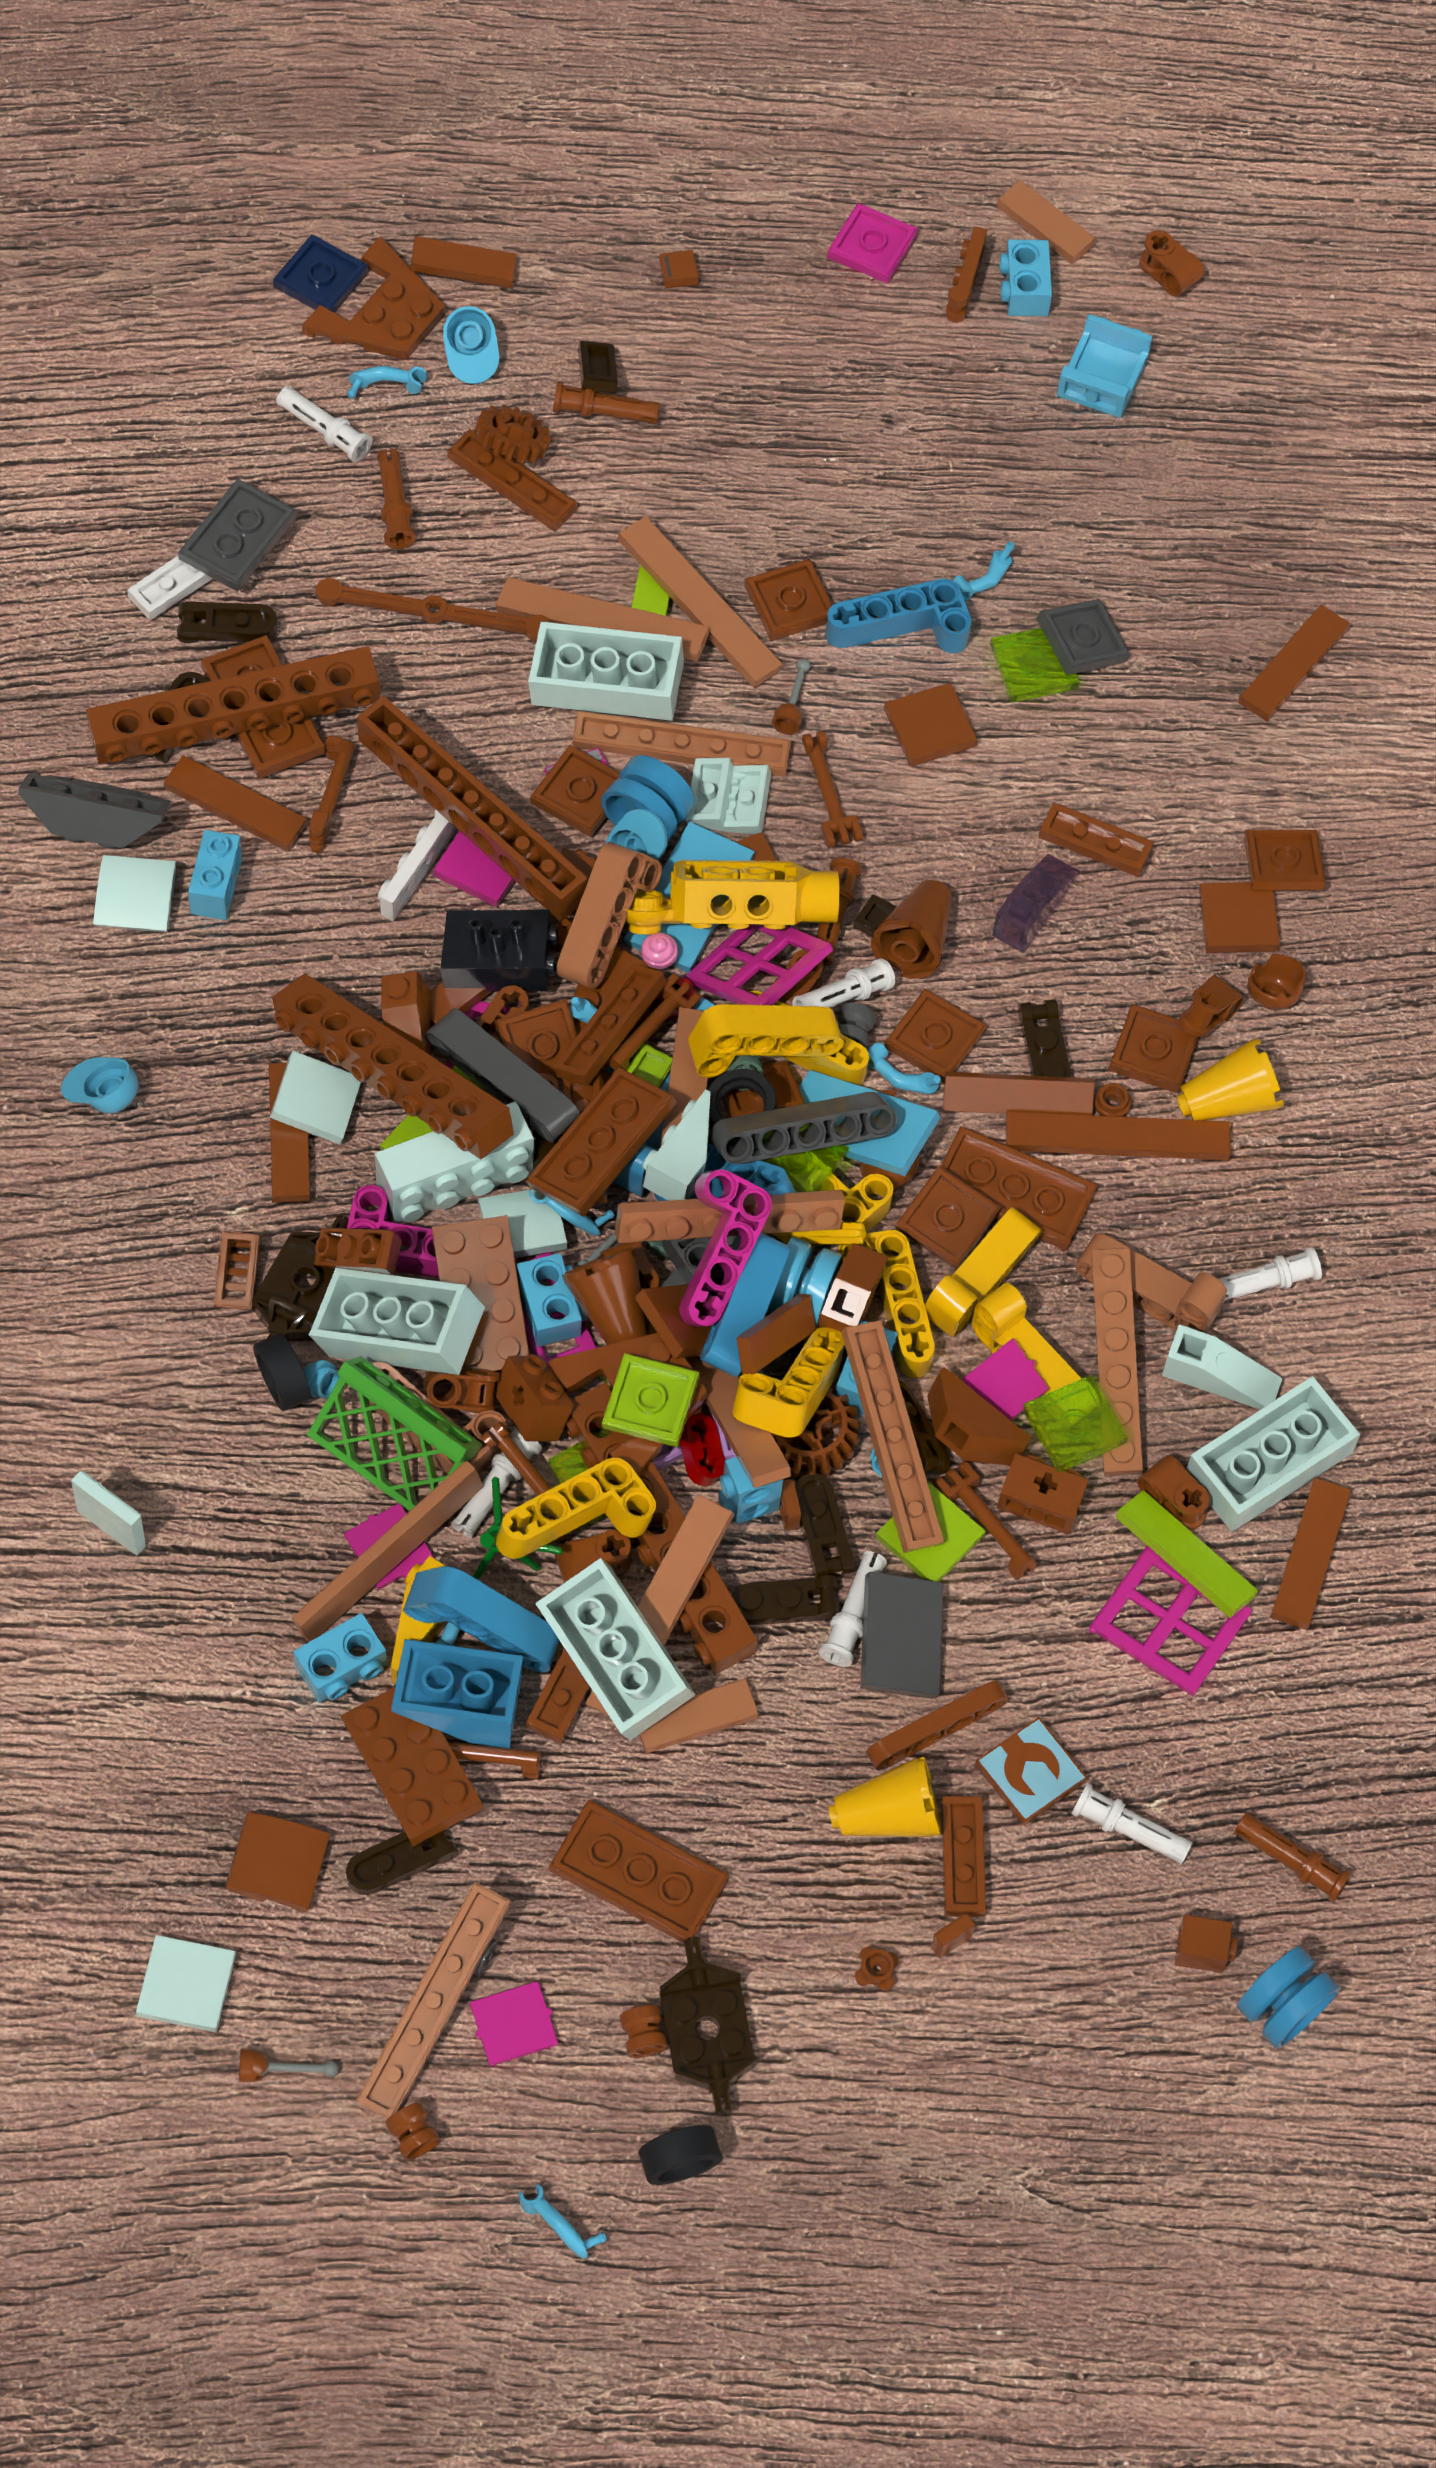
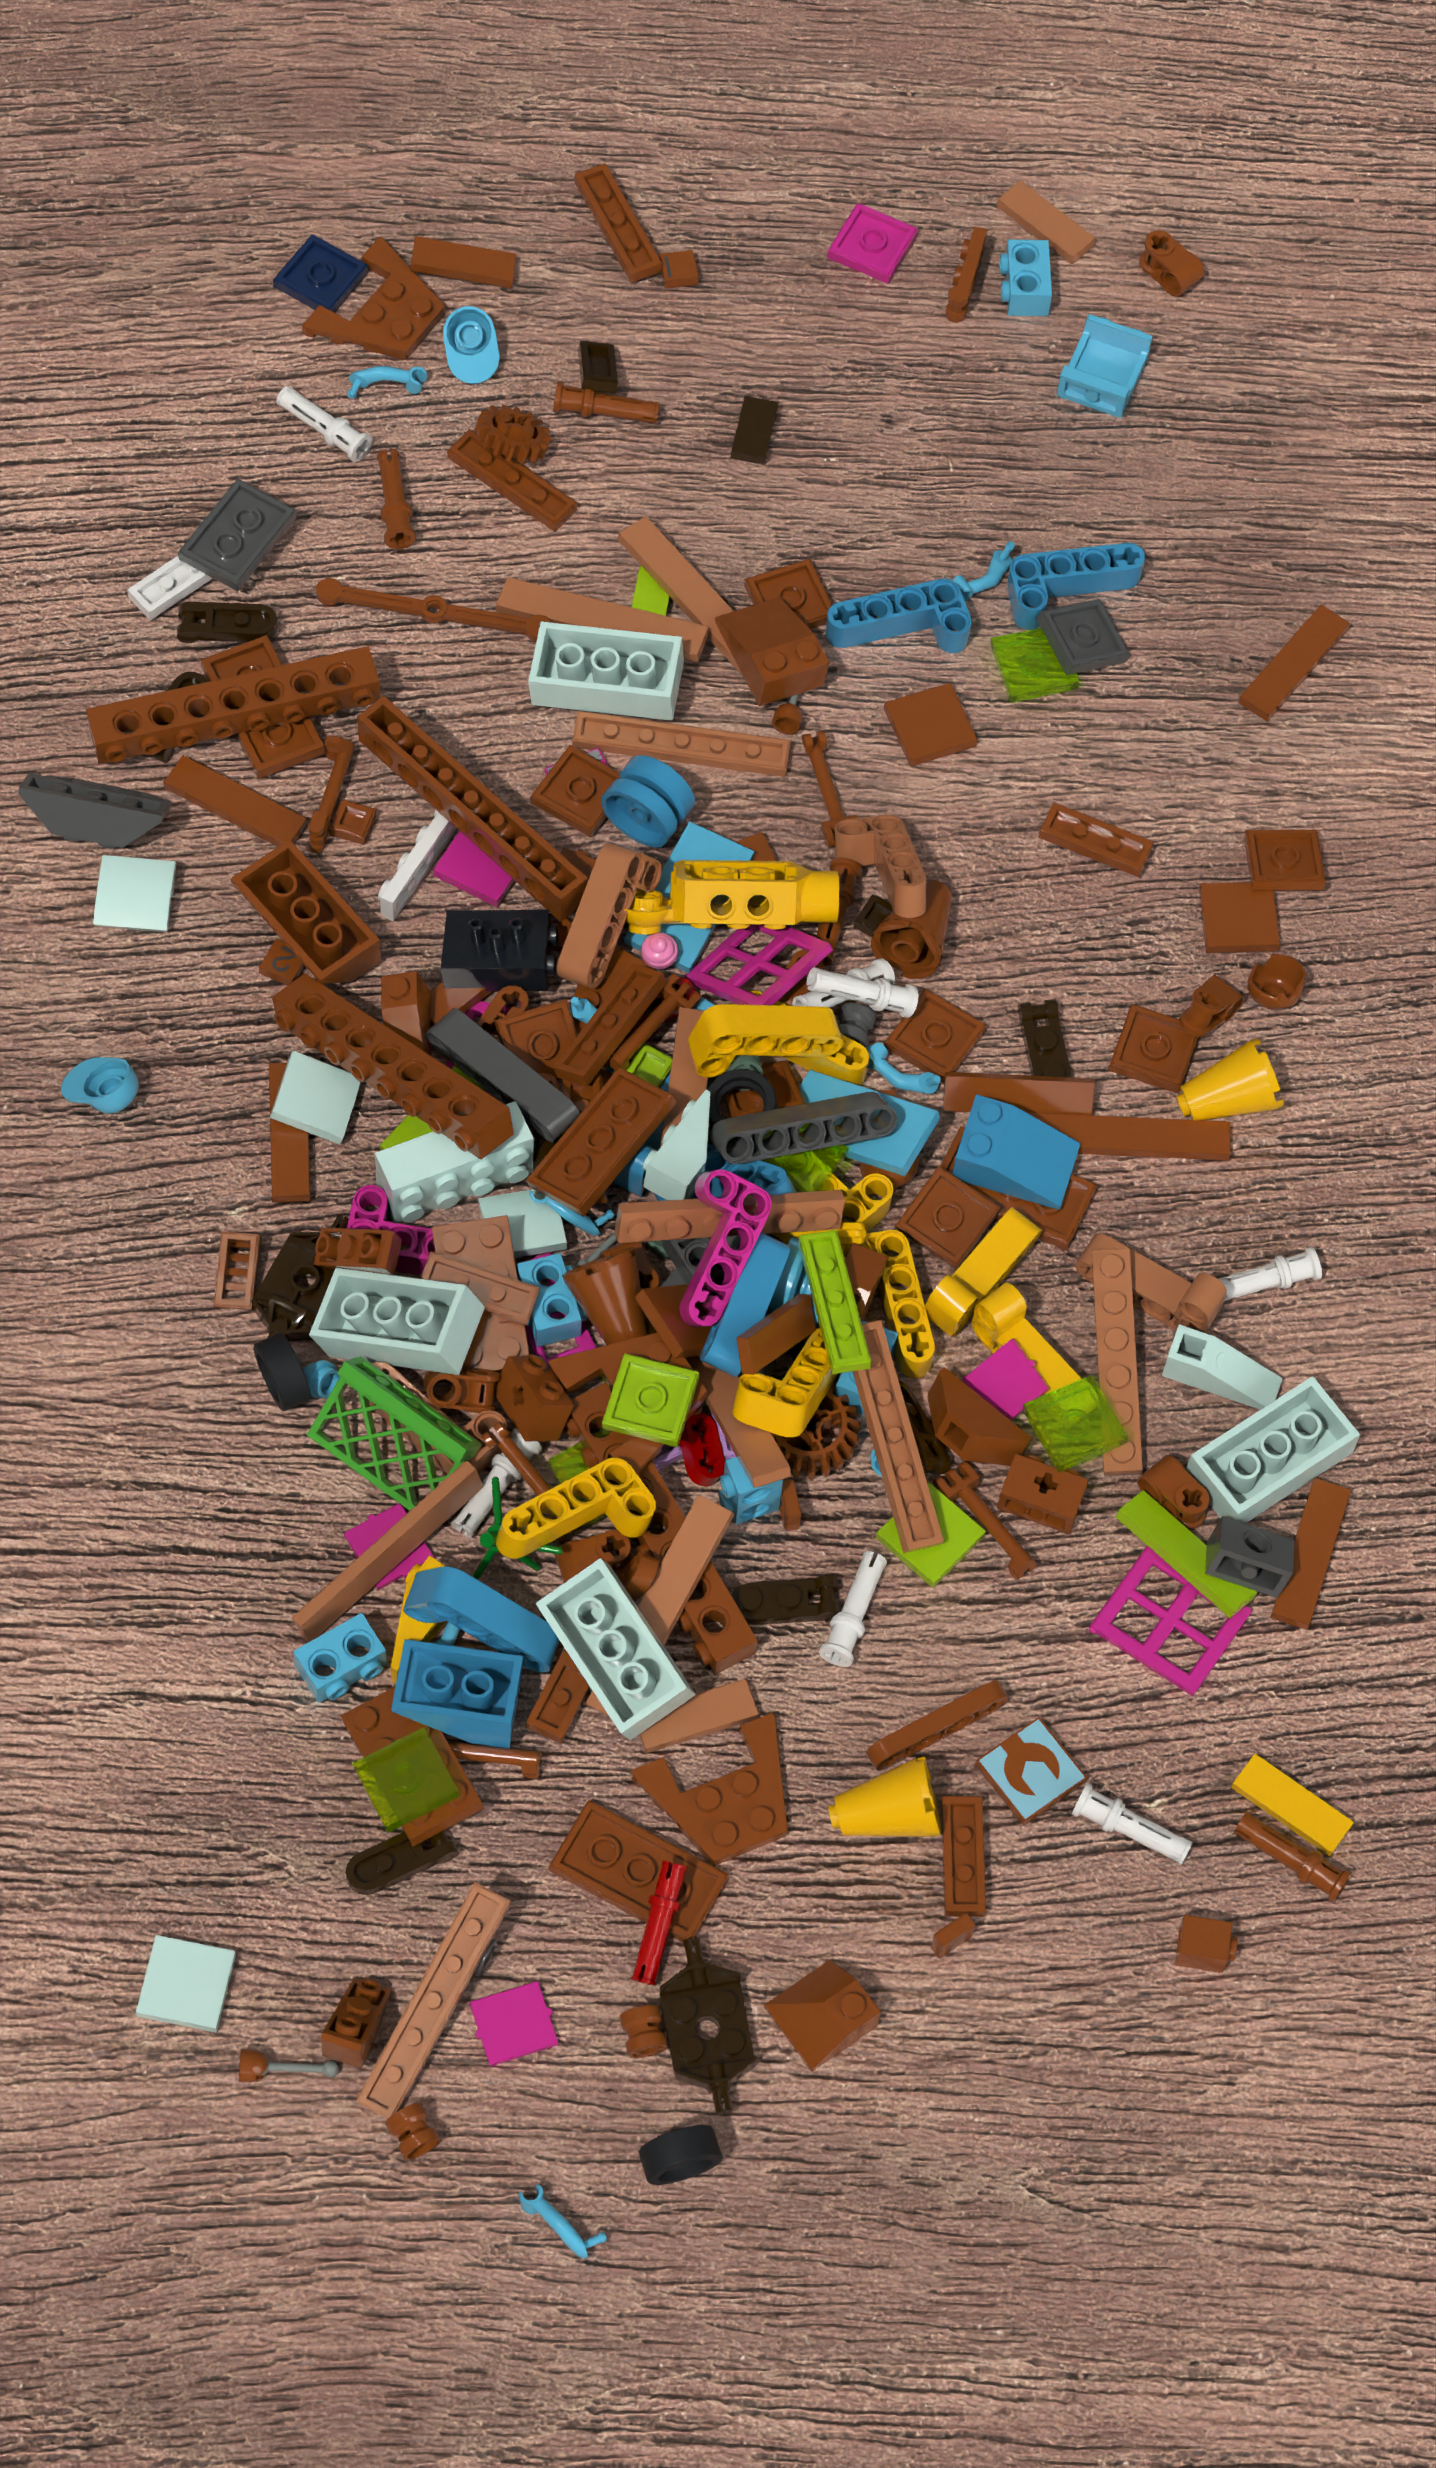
(108, 1512): light aqua tile -> none
(215, 875): medium azure brick -> none
(277, 1861): dark orange slope -> none
(281, 964): none -> dark orange tile
(309, 915): none -> dark orange slope
(353, 822): none -> dark orange tile
(355, 2022): none -> dark orange slope
(405, 1779): none -> clear neon green tile
(497, 1292): none -> dark orange tile
(618, 223): none -> dark orange plate
(639, 1574): none -> dark orange beam
(641, 832): medium azure cap -> none
(659, 1921): none -> red pin
(729, 795): light aqua slope -> none
(730, 1811): none -> dark orange wing
(754, 430): none -> dark brown tile
(774, 650): none -> dark orange slope
(823, 1526): dark brown plate -> none
(823, 2013): none -> dark orange slope
(834, 1302): none -> lime tile
(876, 993): none -> white pin
(877, 1957): dark orange plate -> none
(886, 844): none -> nougat beam
(901, 1635): dark grey tile -> none
(1015, 1154): none -> dark azure slope
(1033, 902): clear purple slope -> none
(1116, 566): none -> dark azure beam
(1116, 1093): dark orange plate -> none
(1249, 1556): none -> dark grey brick
(1282, 1991): dark azure wheel -> none
(1292, 1804): none -> yellow tile

